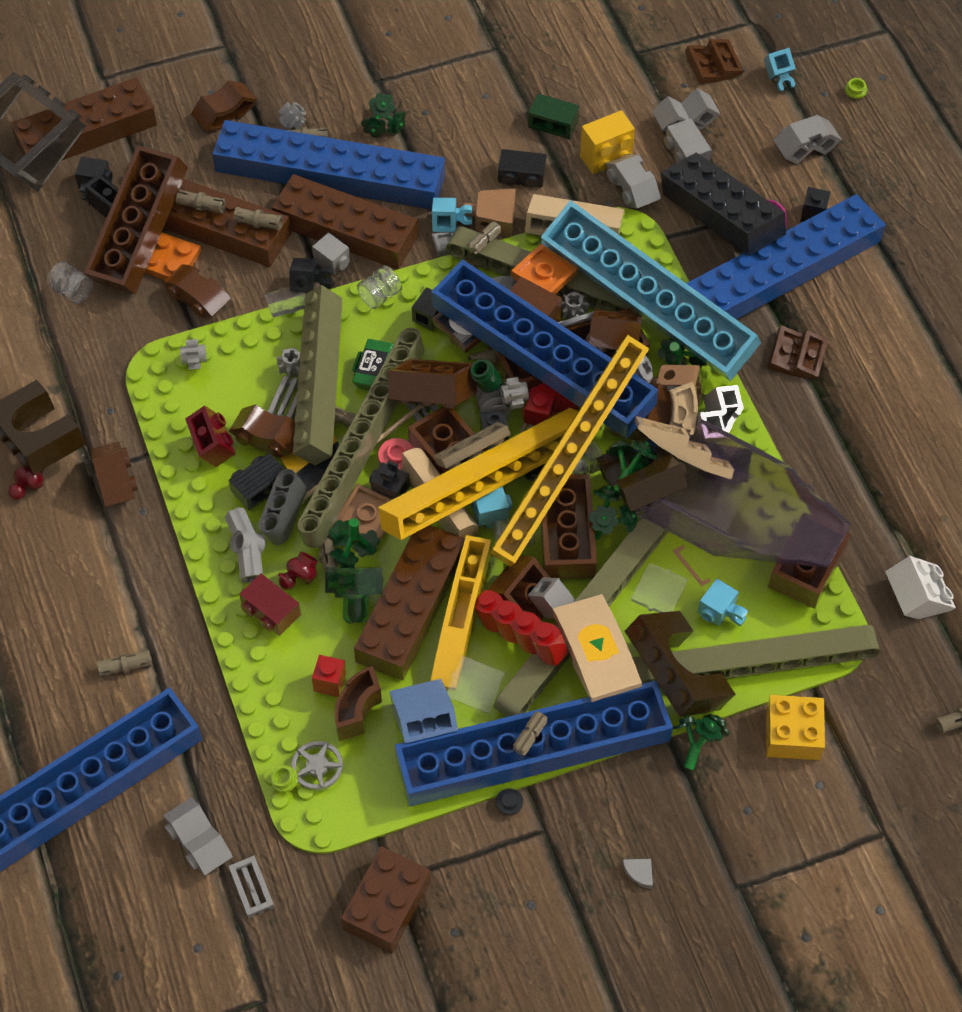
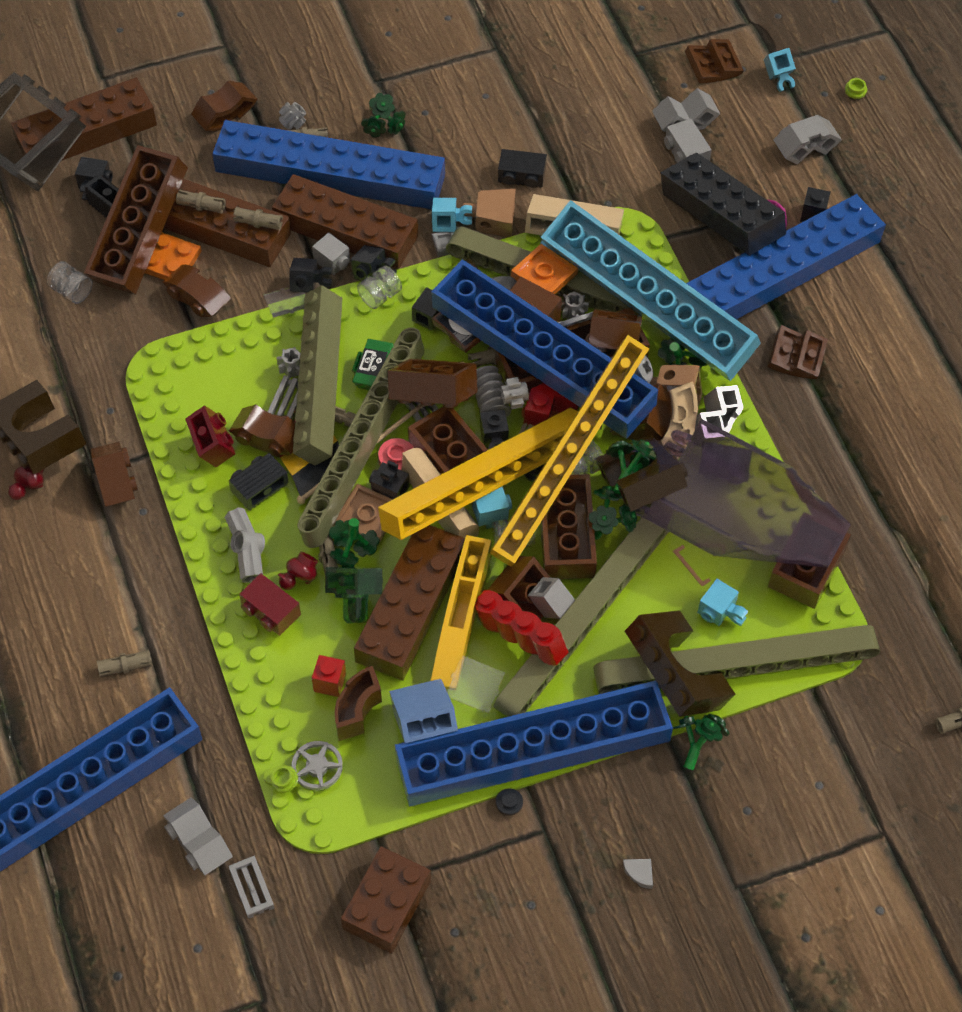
(193, 354): light grey gear -> none
(282, 507): dark grey beam -> none
(369, 260): none -> black brick
(472, 445): dark tan plate -> none
(481, 240): dark tan piece -> none
(485, 376): dark green brick -> none
(528, 735): dark tan piece -> none
(553, 116): dark green brick -> none
(597, 648): tan slope -> none
(606, 141): yellow brick -> none
(637, 184): light grey brick -> none
(659, 589): clear piece -> none
(677, 442): tan slope -> none
(795, 727): yellow brick -> none
(920, 588): white slope -> none

